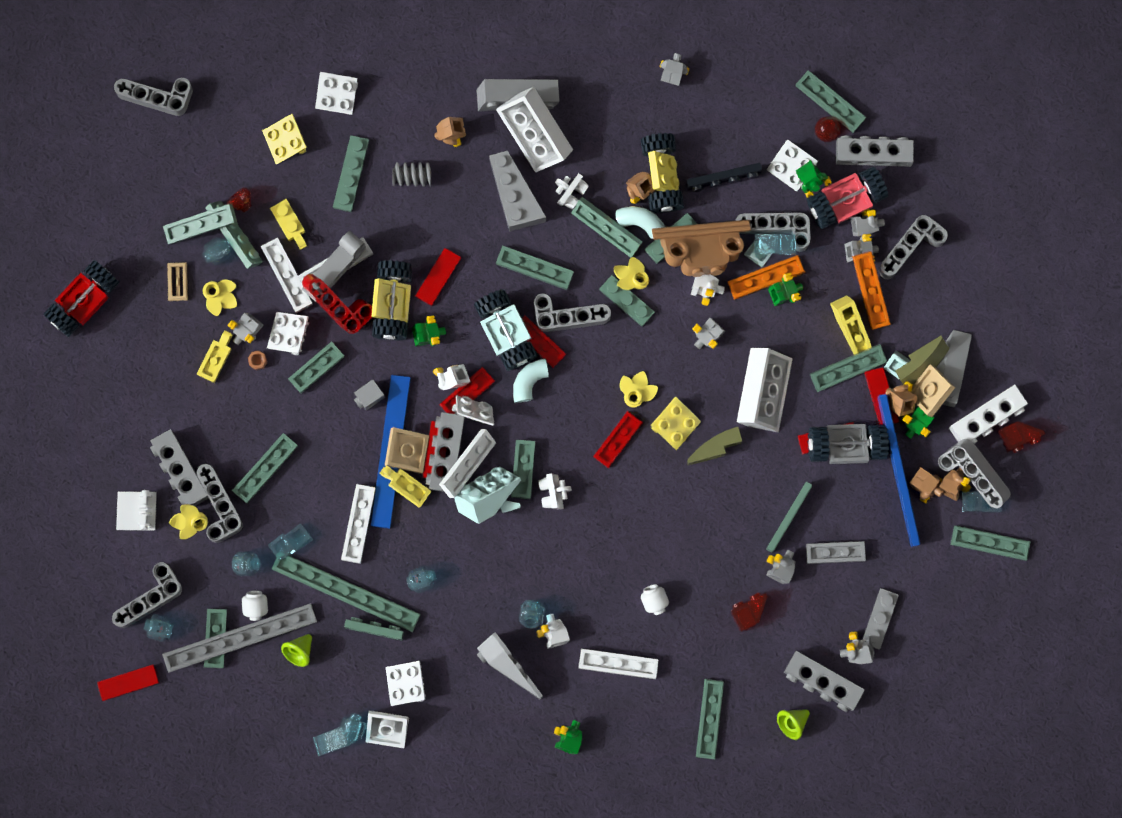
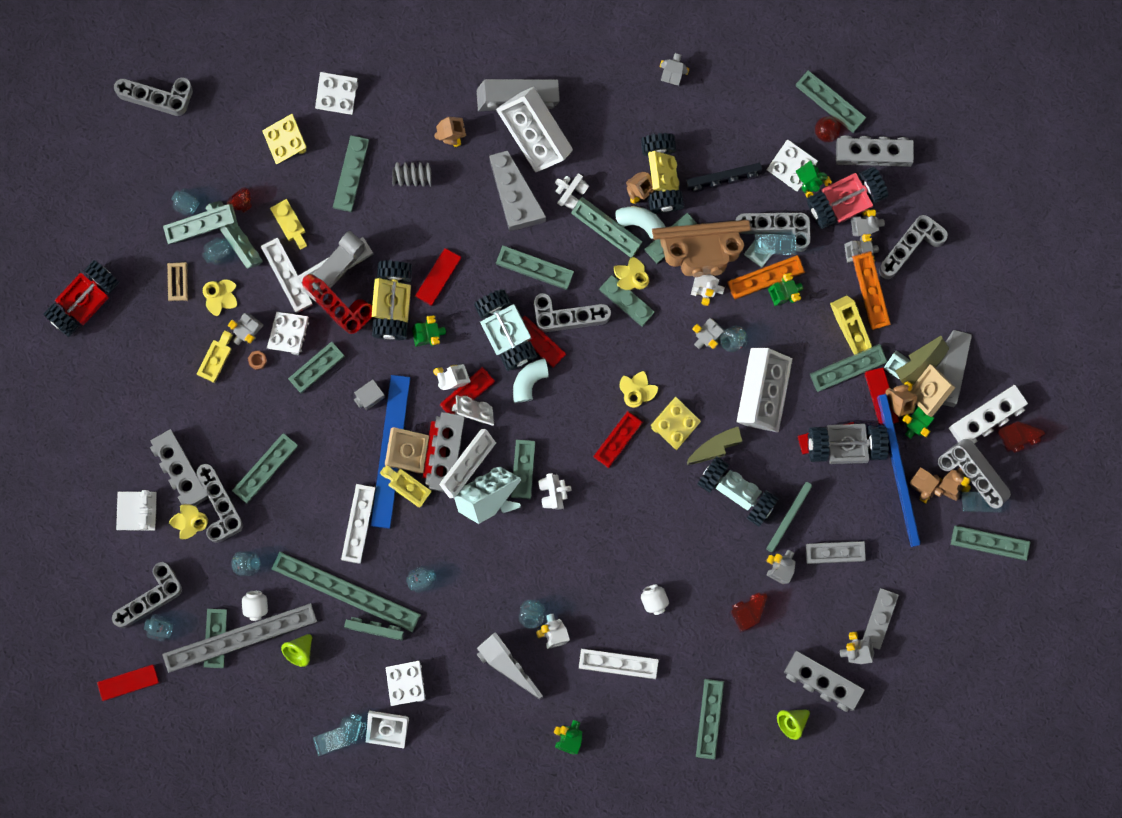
(185, 202): none -> clear light blue head
(291, 542): clear light blue slope -> none
(733, 338): none -> clear light blue head
(738, 490): none -> plate

